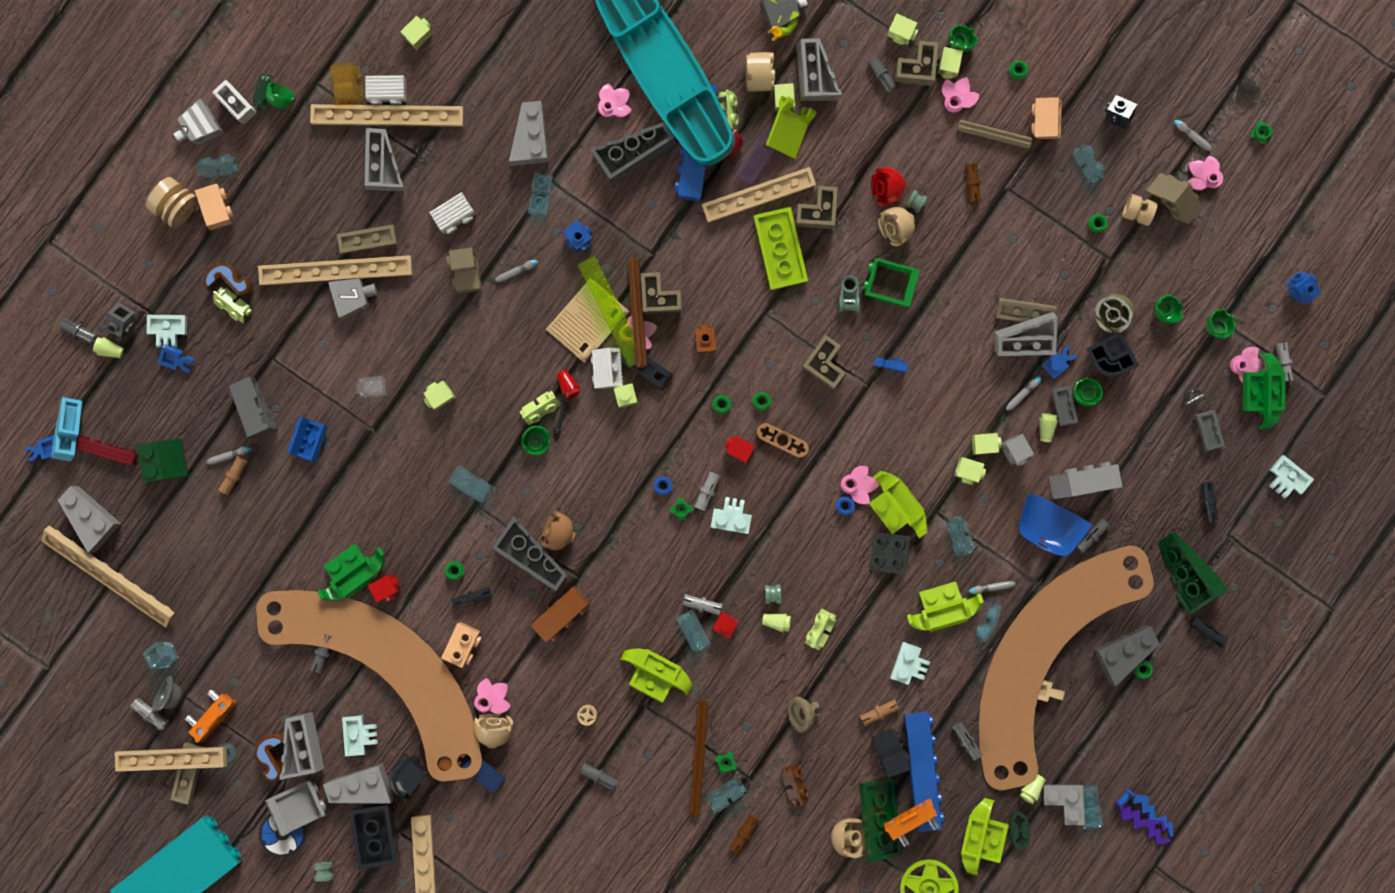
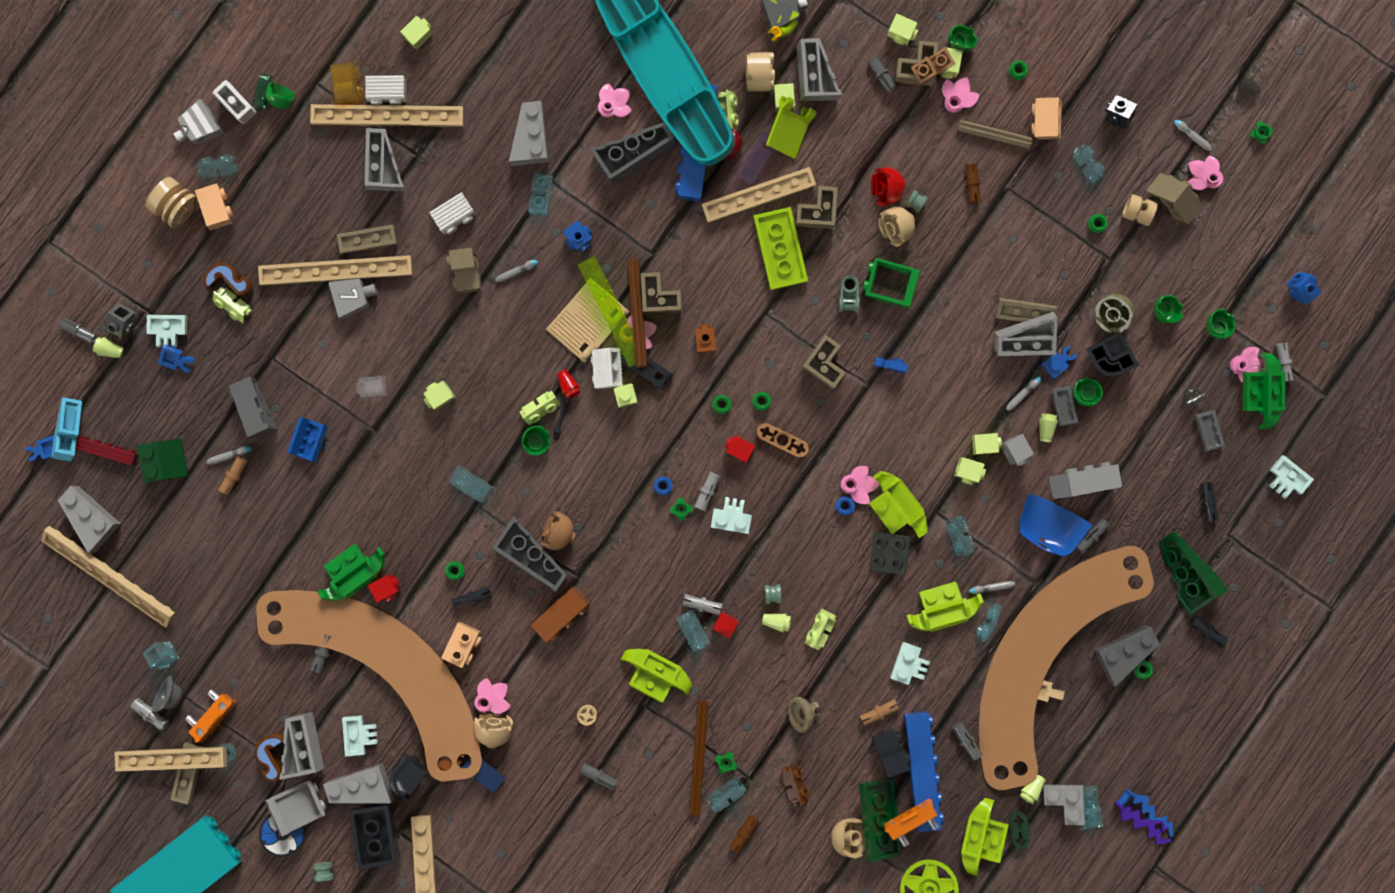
(933, 65): none -> medium nougat slope

